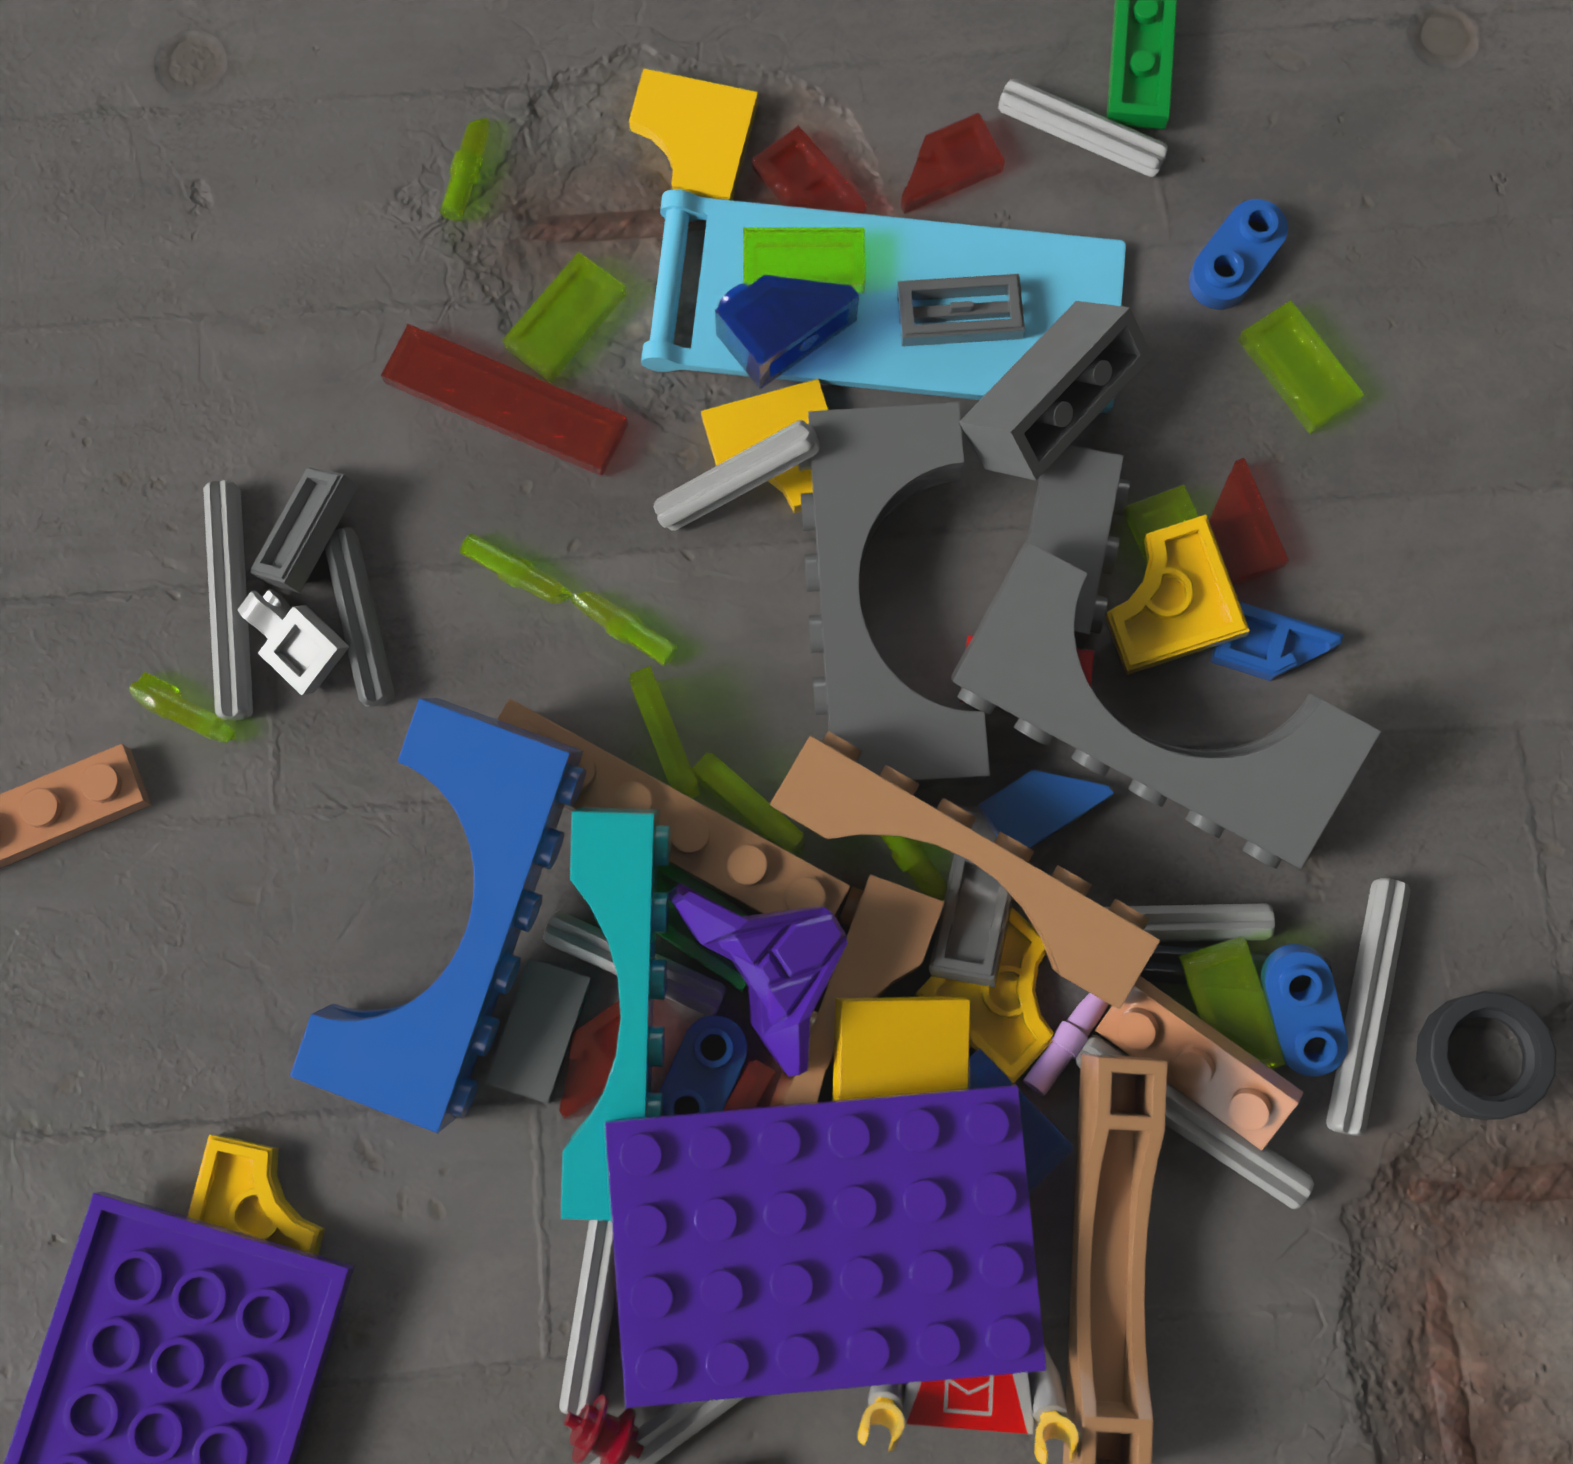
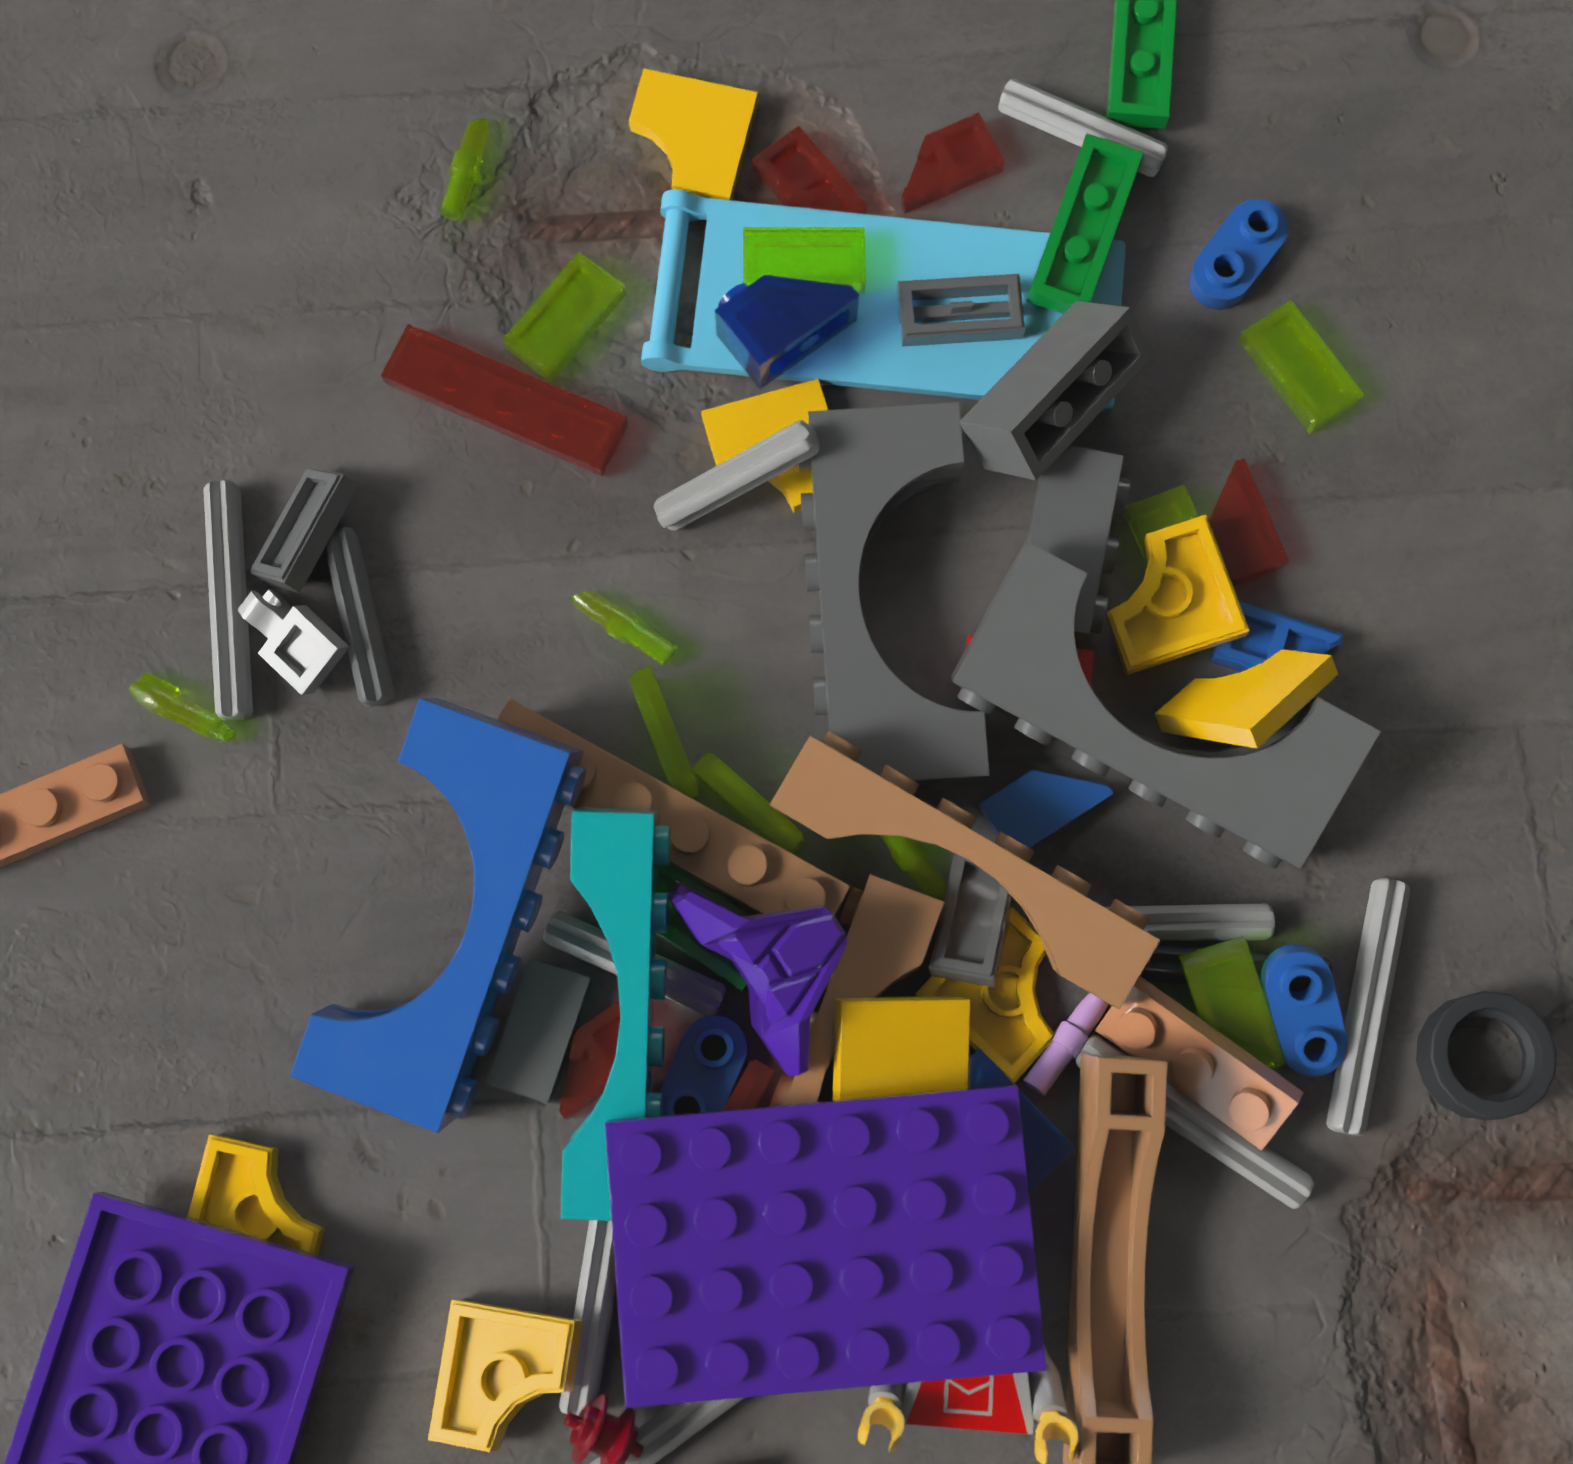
(494, 1366): none -> yellow tile
(513, 569): clear neon green piece -> none
(1085, 224): none -> green plate
(1248, 704): none -> yellow tile

